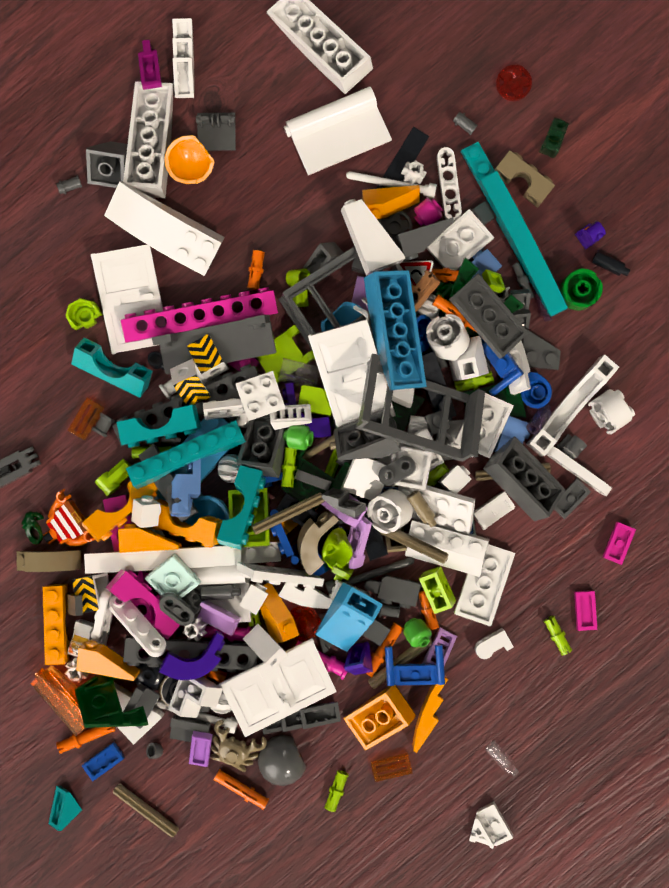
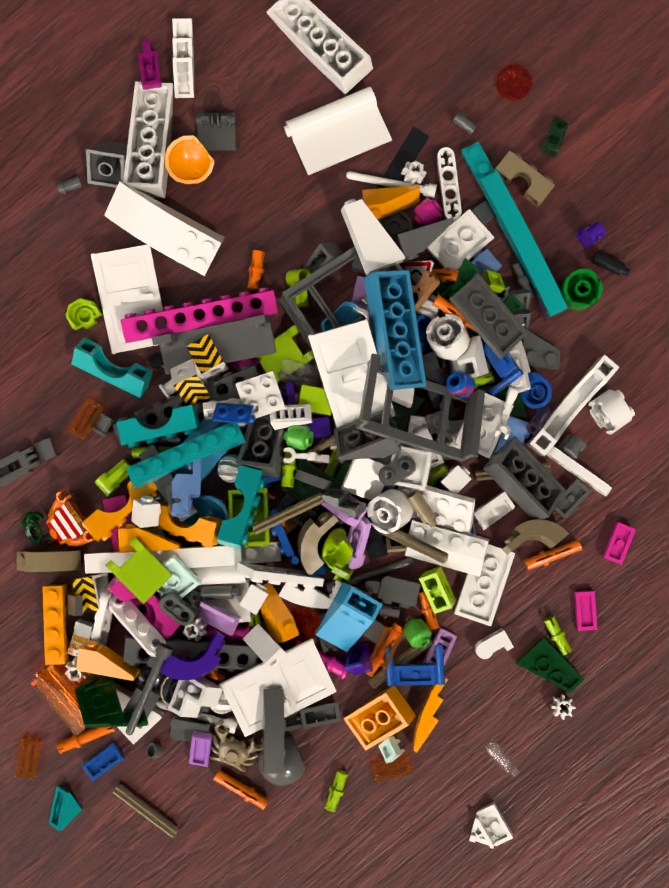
(26, 774): none -> clear orange tile
(46, 449): none -> dark grey slope
(141, 572): none -> lime flag
(162, 651): none -> dark grey piece
(234, 413): none -> blue hinge
(273, 730): none -> dark grey slope
(310, 456): none -> white piece
(379, 661): none -> clear orange tile
(390, 749): none -> light aqua tile
(460, 384): none -> blue head
(504, 415): none -> white piece
(537, 529): none -> dark tan arch
(547, 663): none -> dark green wing
(566, 702): none -> white gear
(573, 546): none -> orange pin

